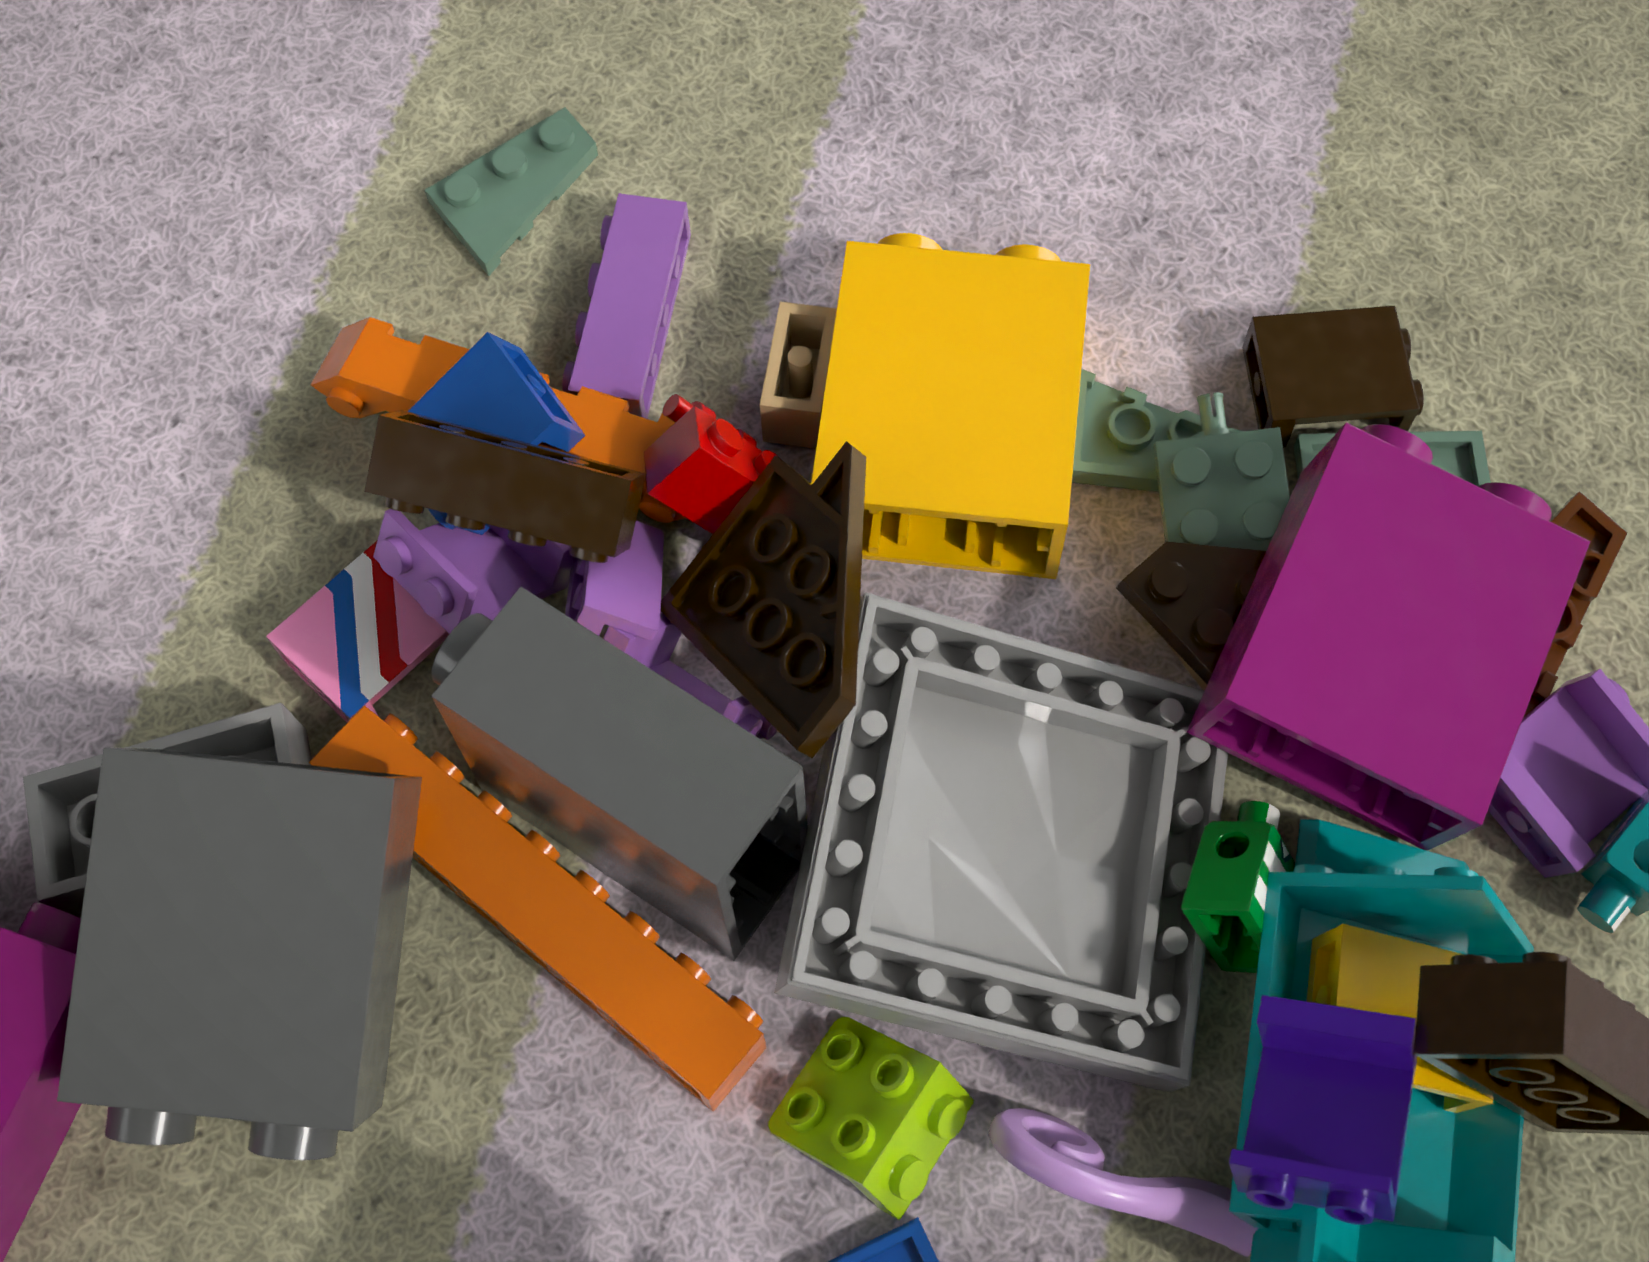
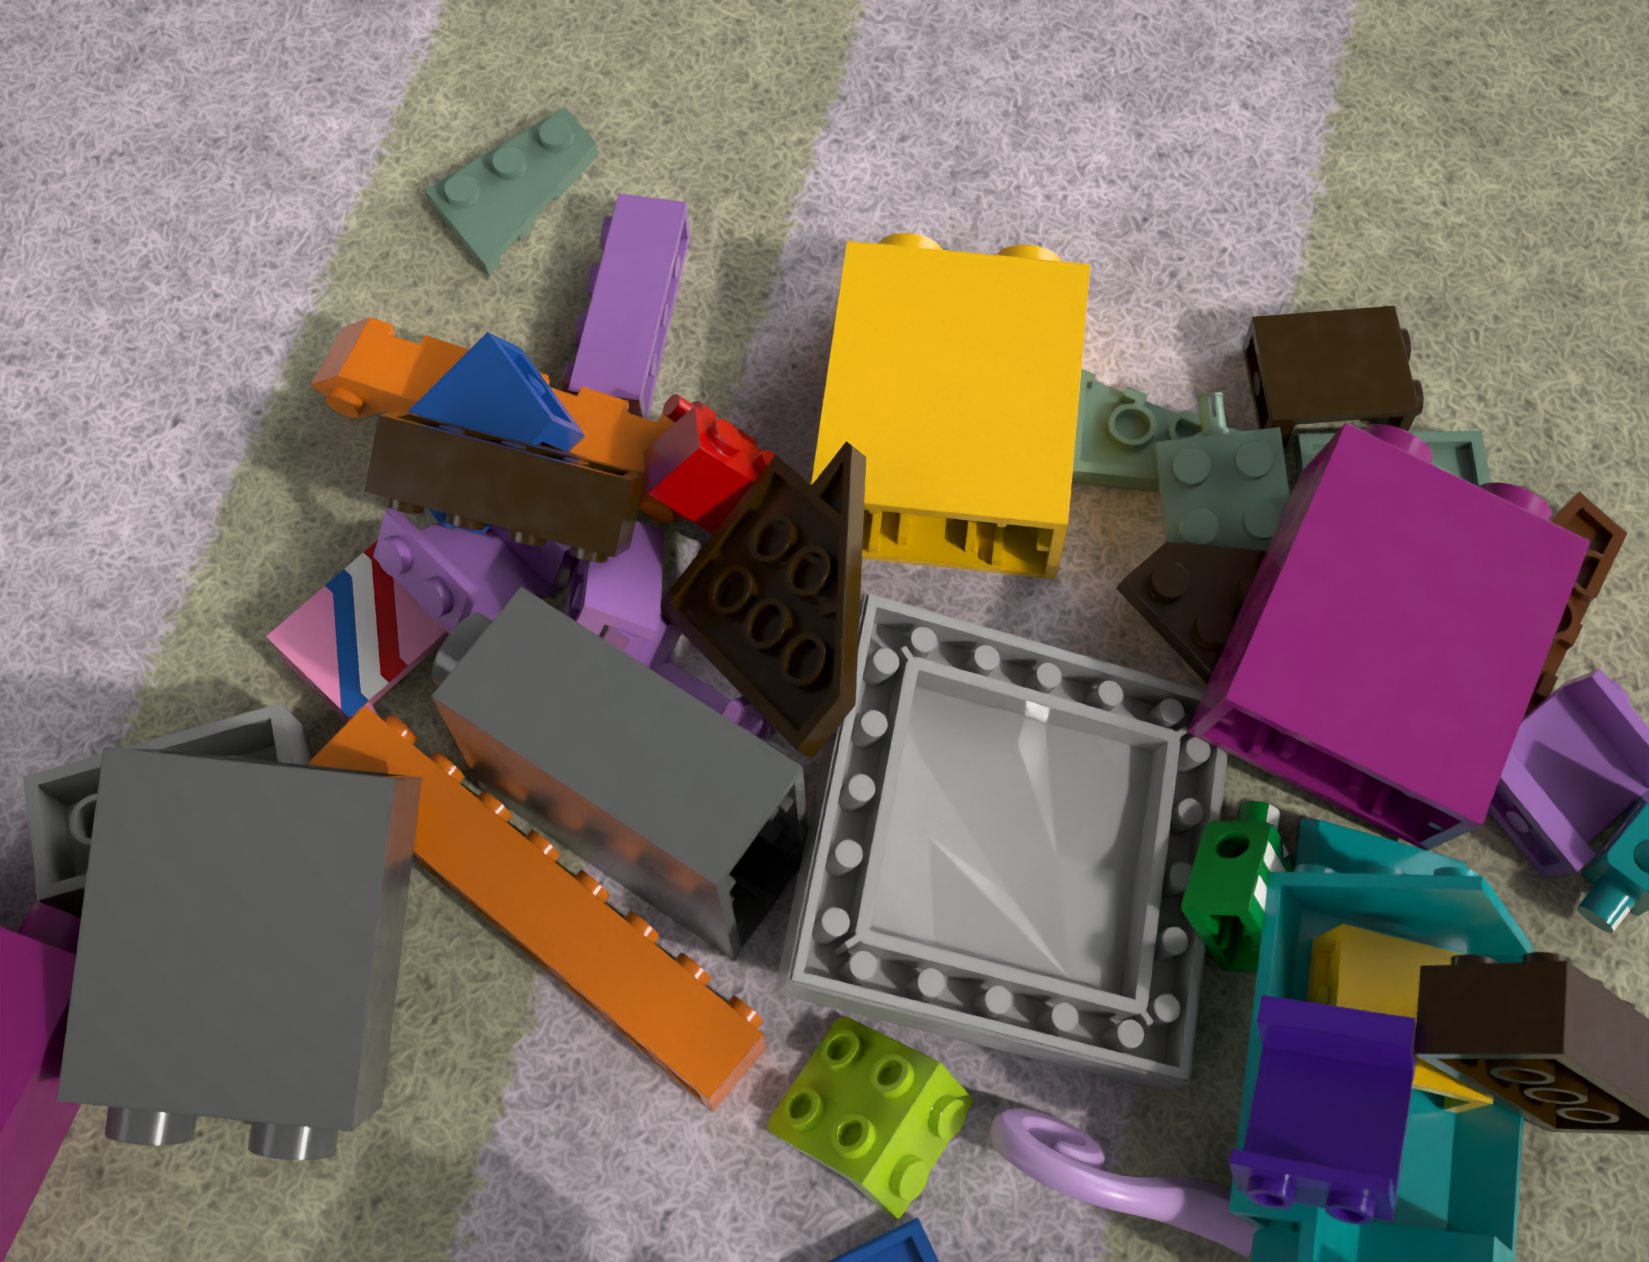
(796, 374): tan brick -> none

